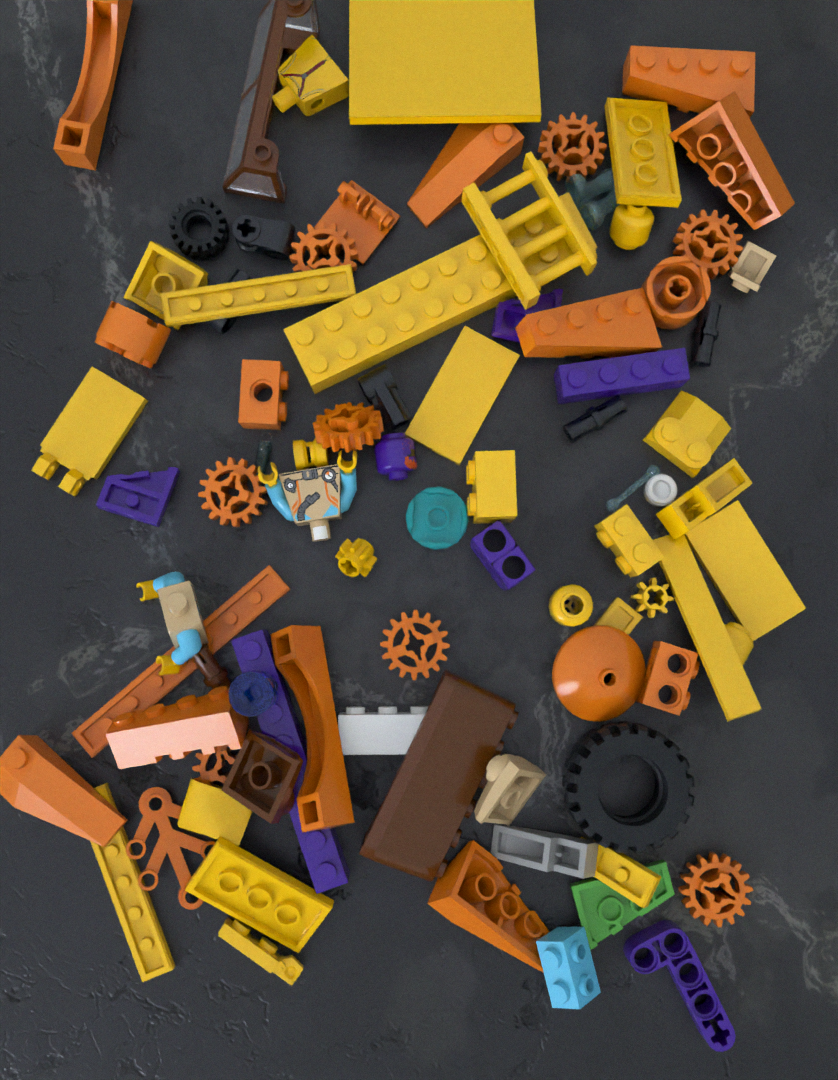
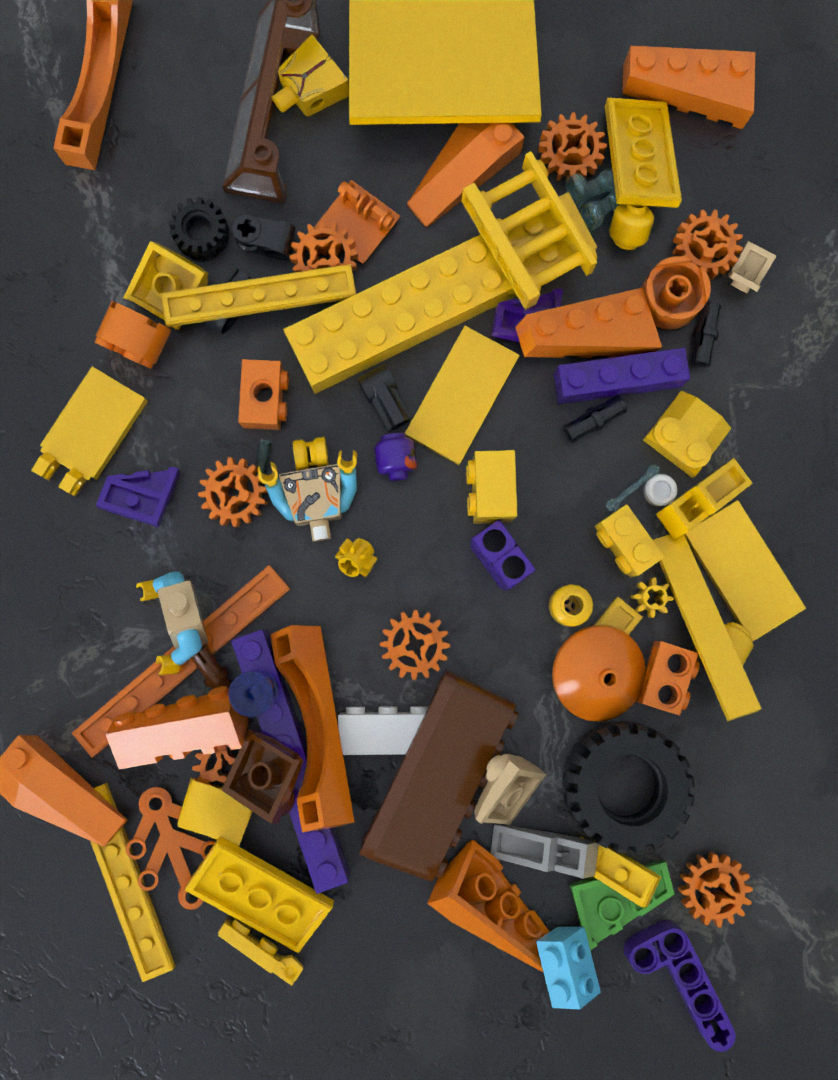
(348, 427): orange gear -> none
(437, 518): teal tile -> none
(736, 160): orange wedge -> none

